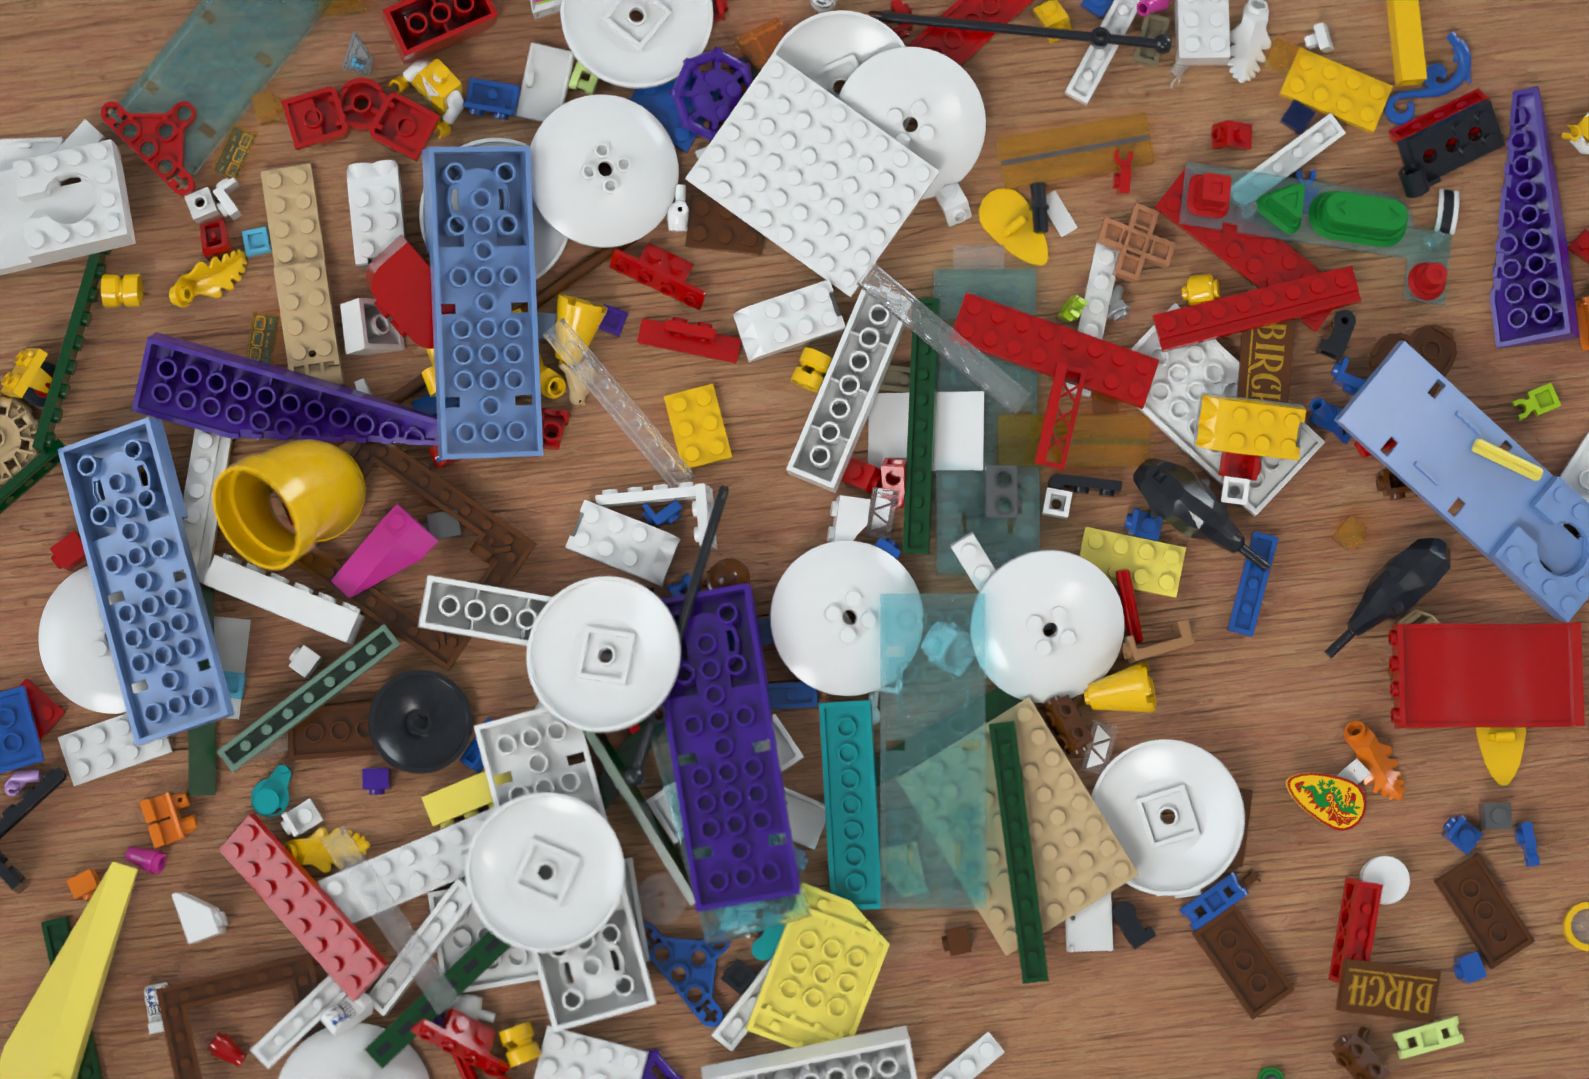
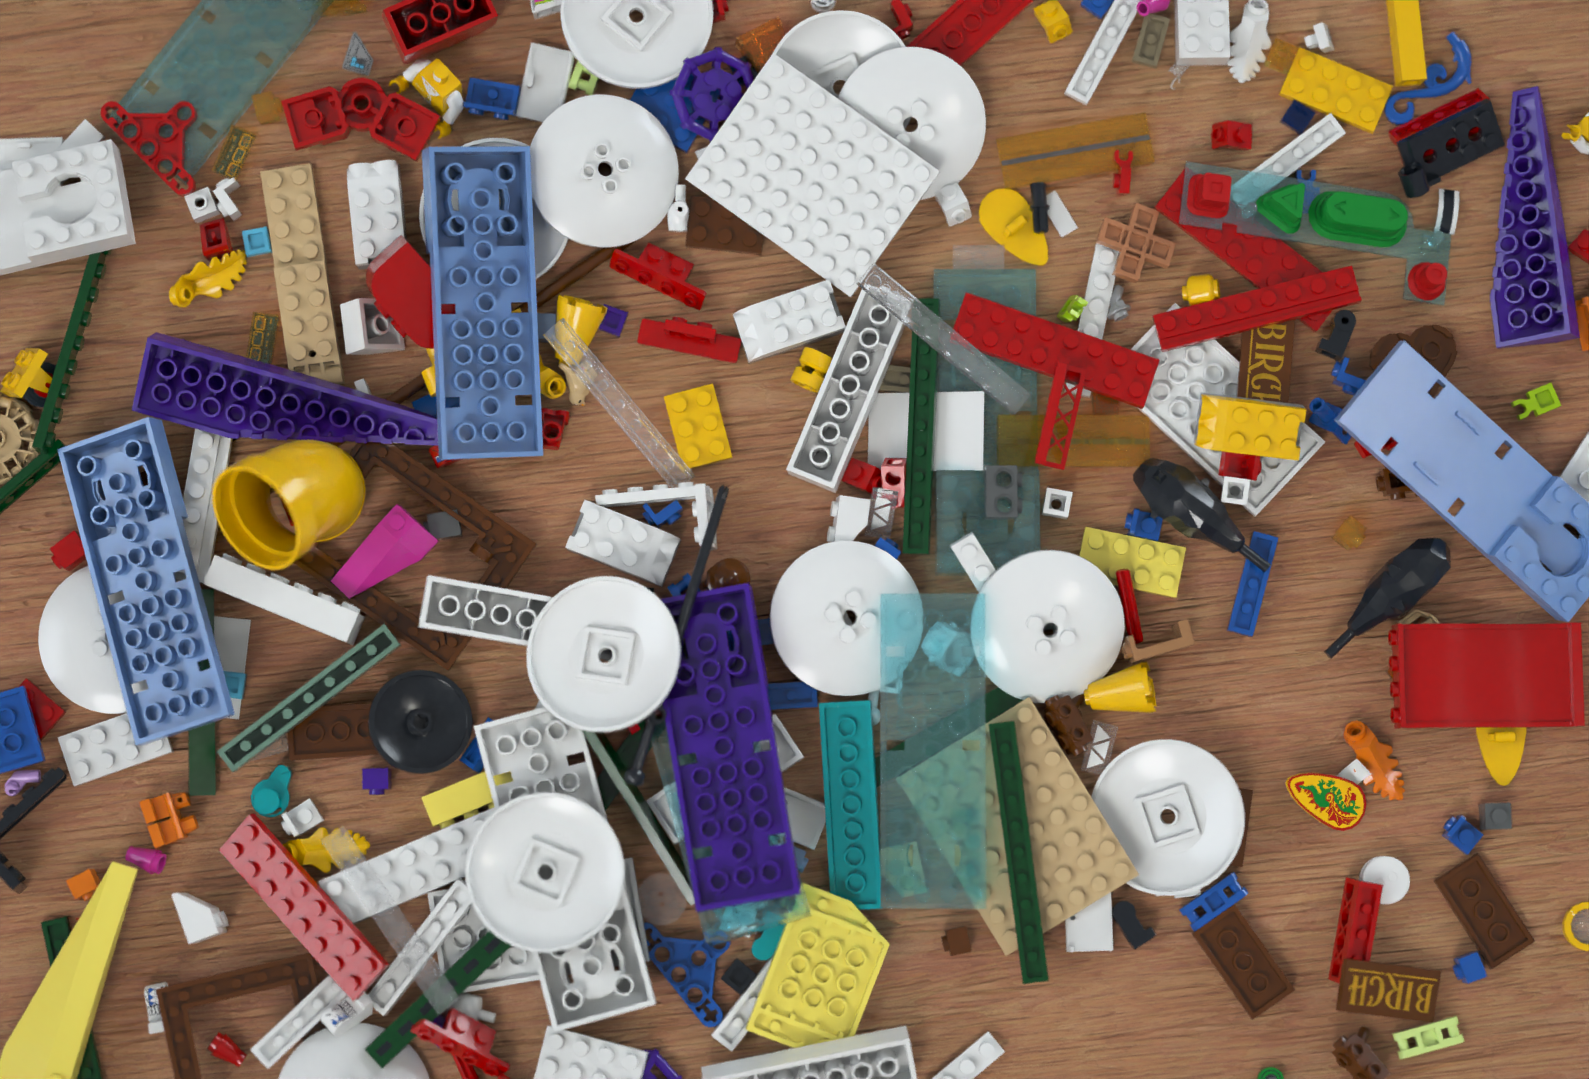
(118, 290): yellow wheel -> none
(305, 661): white plate -> none
(520, 1044): yellow wheel -> none
(1083, 485): black plate -> none
(1161, 43): black bar -> none
(1252, 877): reddish brown piece -> none
(1507, 459): light yellow axle -> none
(1525, 837): blue plate -> none

